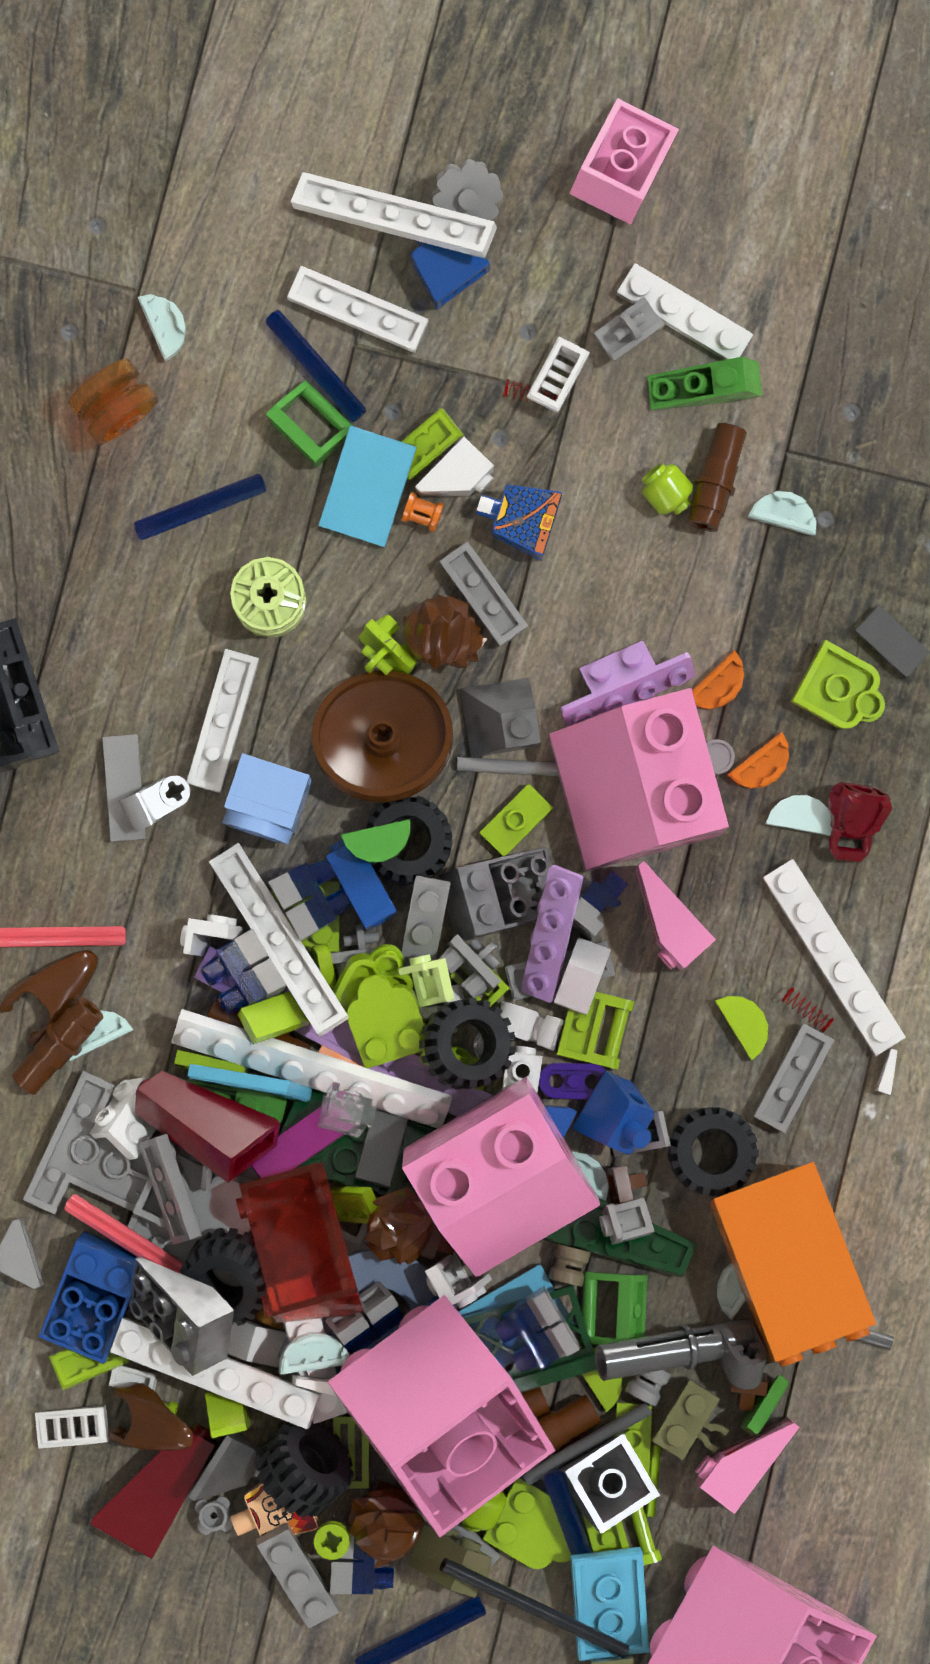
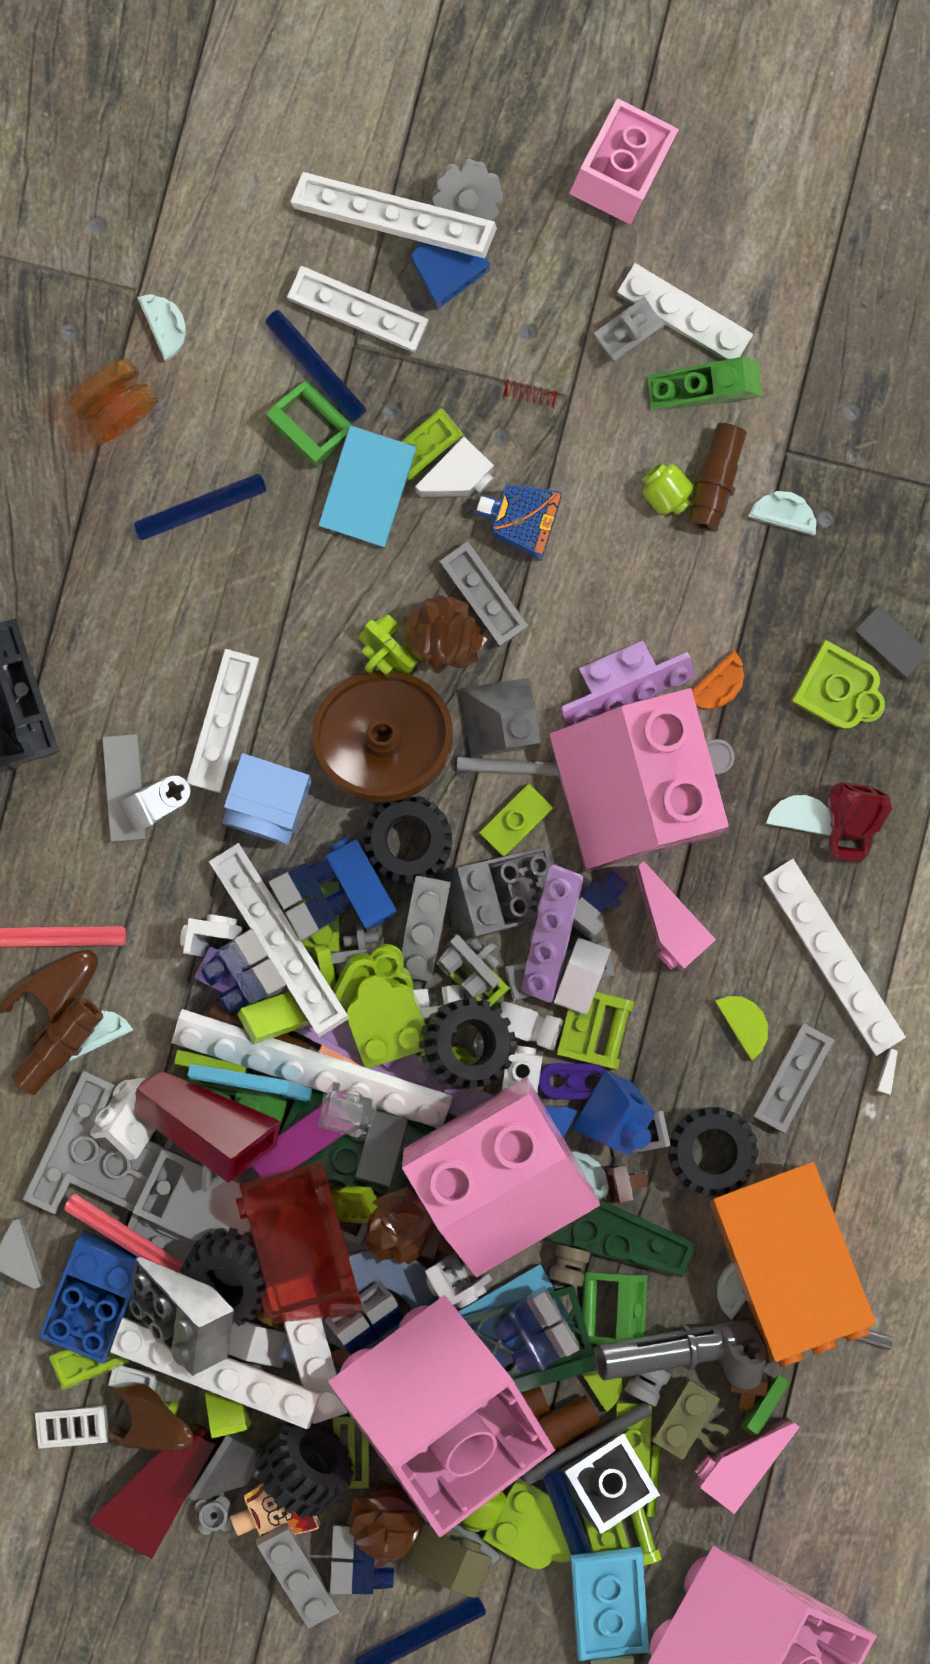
(170, 1189): light grey plate -> none
(283, 611): yellowish green wheel -> none
(312, 1352): light aqua tile -> none
(314, 1383): white piece -> none
(336, 1532): lime wheel -> none
(379, 842): bright green tile -> none
(422, 512): orange bush -> none
(430, 980): yellowish green bracket -> none
(534, 1607): black piece -> none
(569, 351): white slope -> none
(626, 1221): light grey bracket -> none
(764, 765): orange tile -> none
(791, 991): red piece -> none

